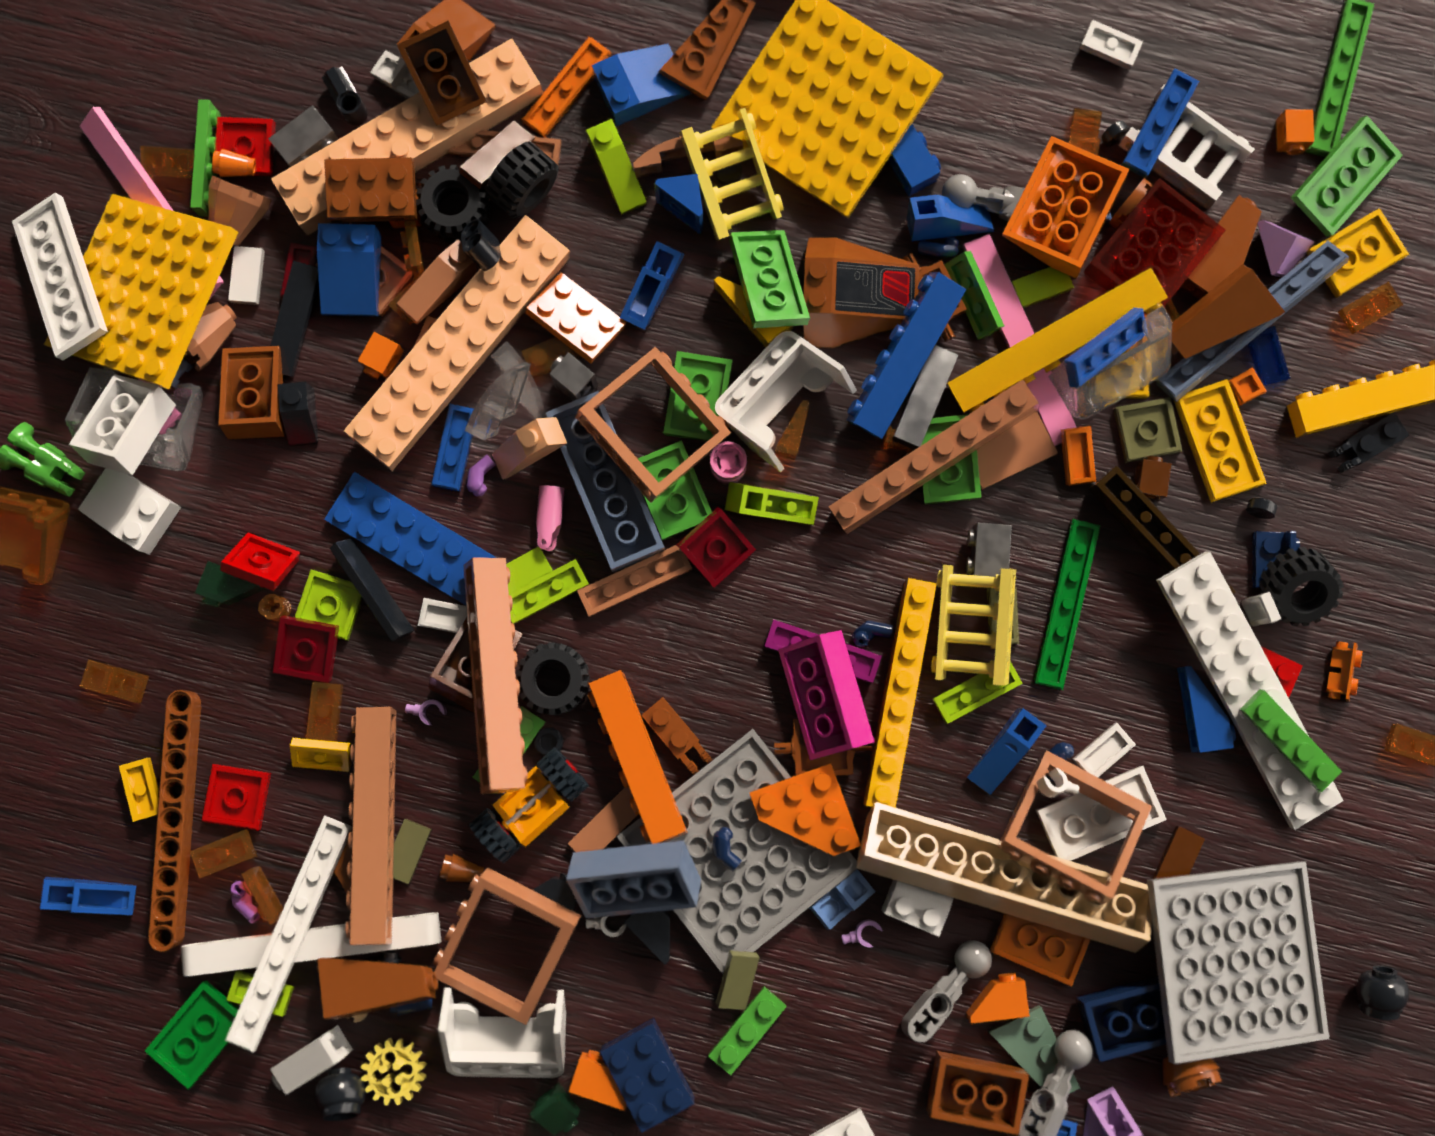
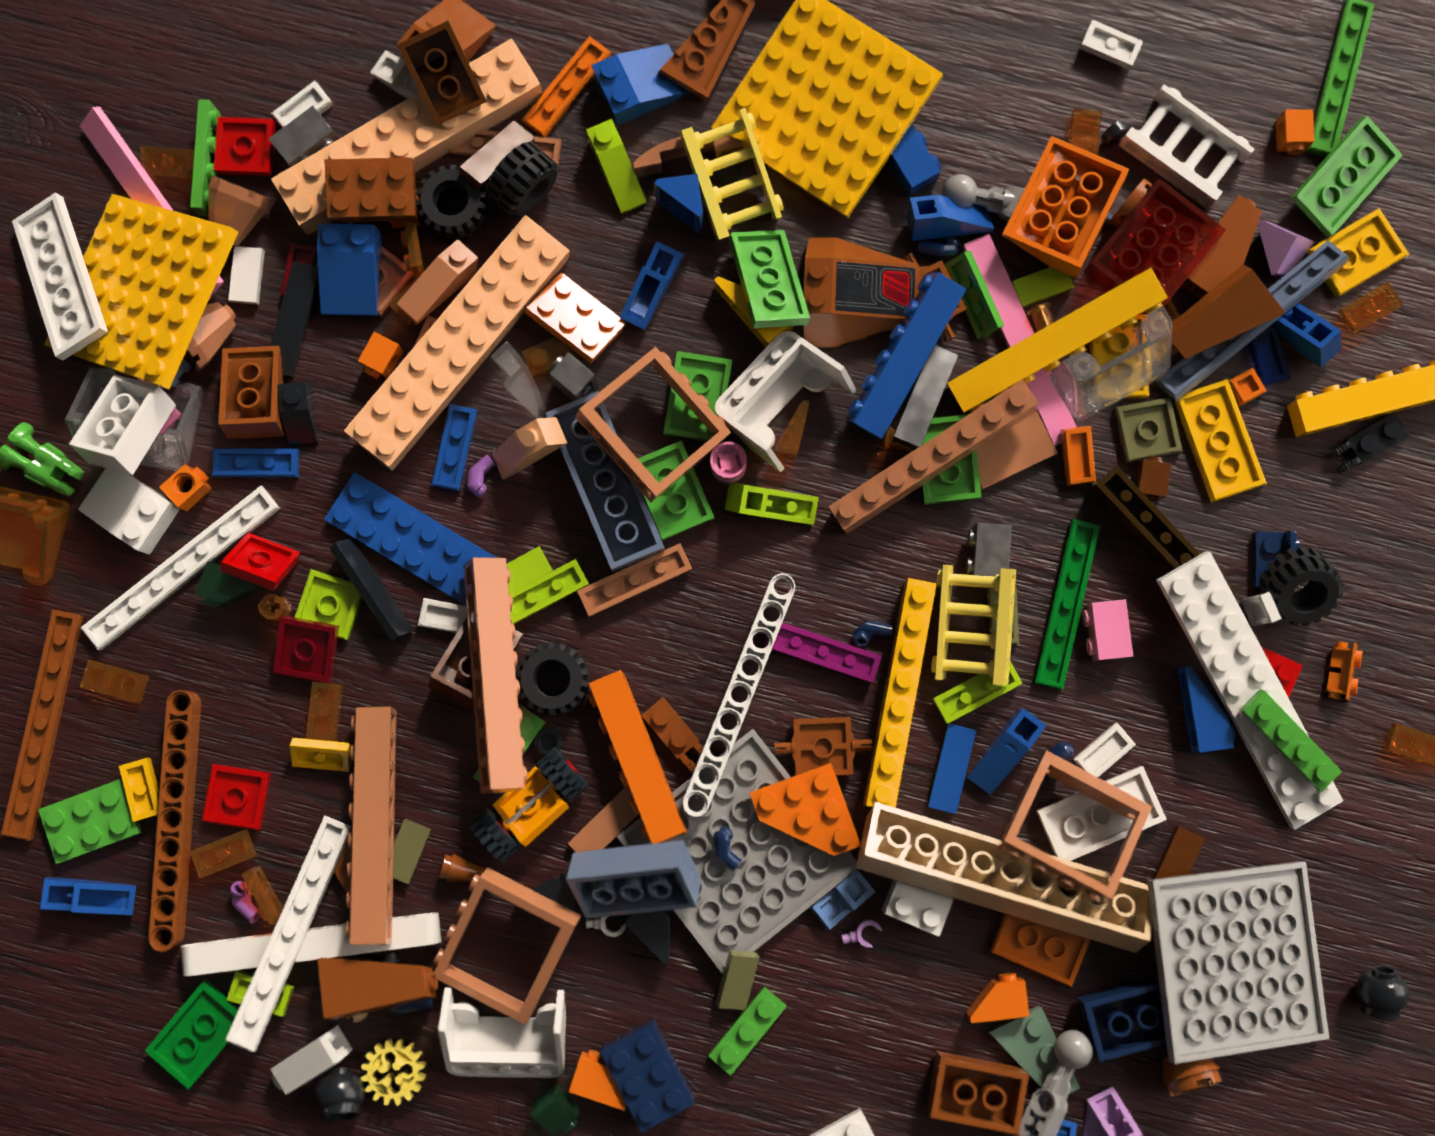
(42, 725): none -> dark orange tile
(88, 821): none -> bright green plate
(174, 487): none -> orange brick
(180, 568): none -> white tile
(232, 164): orange cone -> none
(255, 463): none -> blue tile
(301, 102): none -> white tile
(345, 95): black piece -> none
(419, 710): lavender piece -> none
(480, 245): black beam -> none
(498, 402): clear slope -> none
(549, 515): bright pink piece -> none
(716, 547): dark red plate -> none
(740, 679): none -> white beam
(826, 695): dark pink slope -> none
(951, 768): none -> blue tile
(971, 961): light grey beam -> none
(1041, 315): none -> clear orange bush
(1061, 782): white piece -> none
(1105, 348): blue tile -> none
(1108, 630): none -> bright pink brick
(1160, 123): blue tile -> none
(1261, 508): black tile -> none
(1309, 334): none -> blue slope

